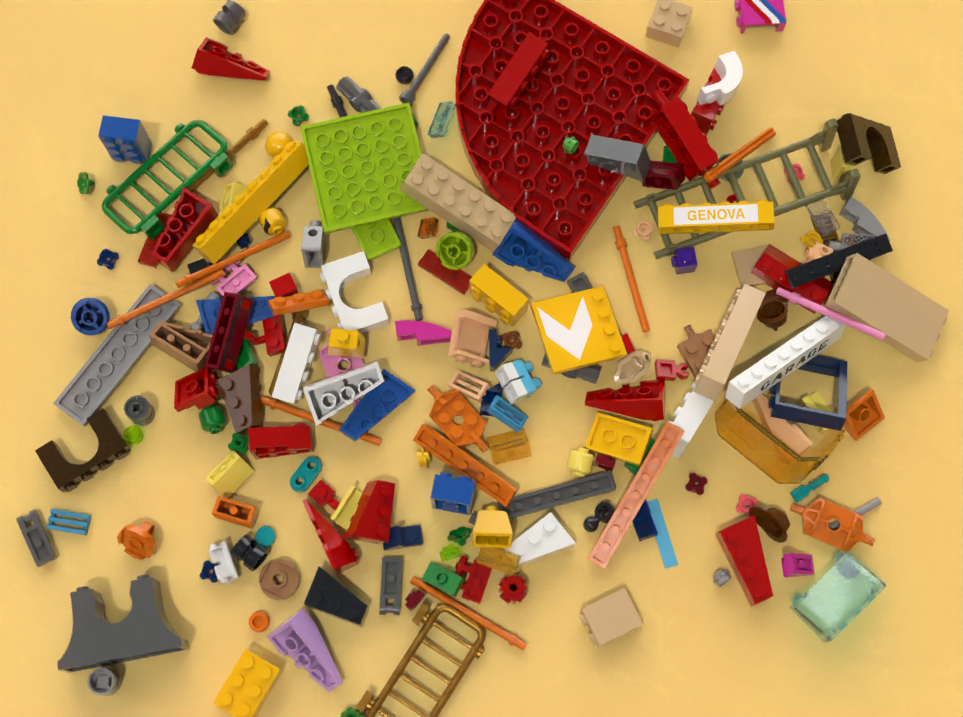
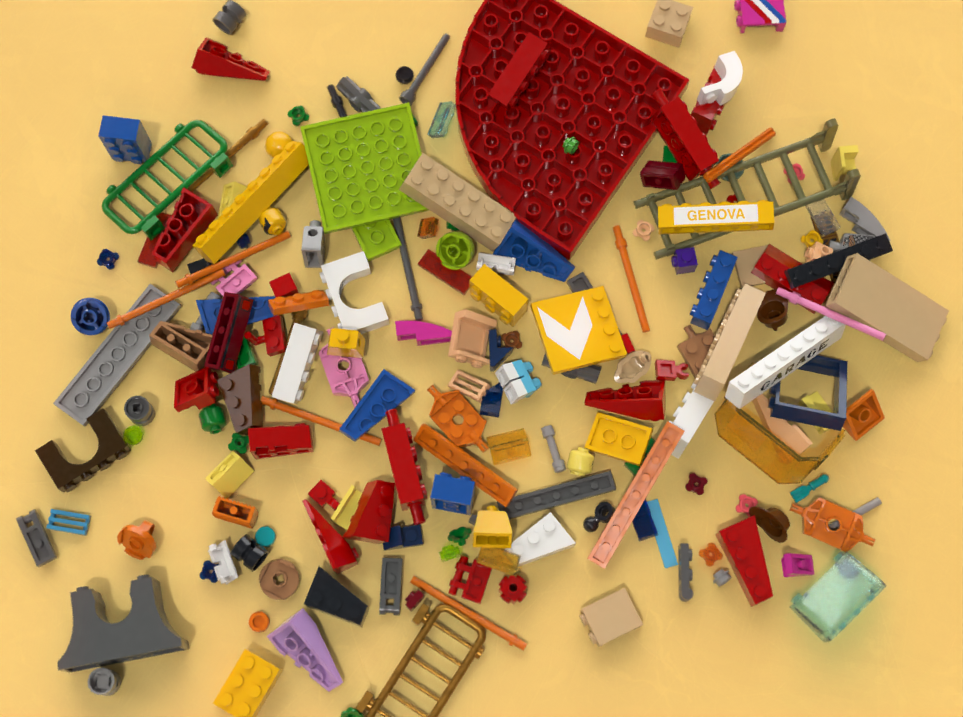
(84, 183): green plant -> none
(306, 474): teal plate -> none
(339, 391): white wedge -> none
(402, 462): none -> red brick
(423, 458): yellow plate -> none
(443, 579): green plate -> none
(497, 263): none -> white hinge
(506, 416): dark azure tile -> none
(558, 464): none -> light grey bar
(604, 462): dark red plate -> none
(618, 156): wedge -> none
(684, 573): none -> dark grey plate
(704, 553): none -> clear orange plate
(712, 293): none -> blue brick
(861, 136): dark brown arch -> none

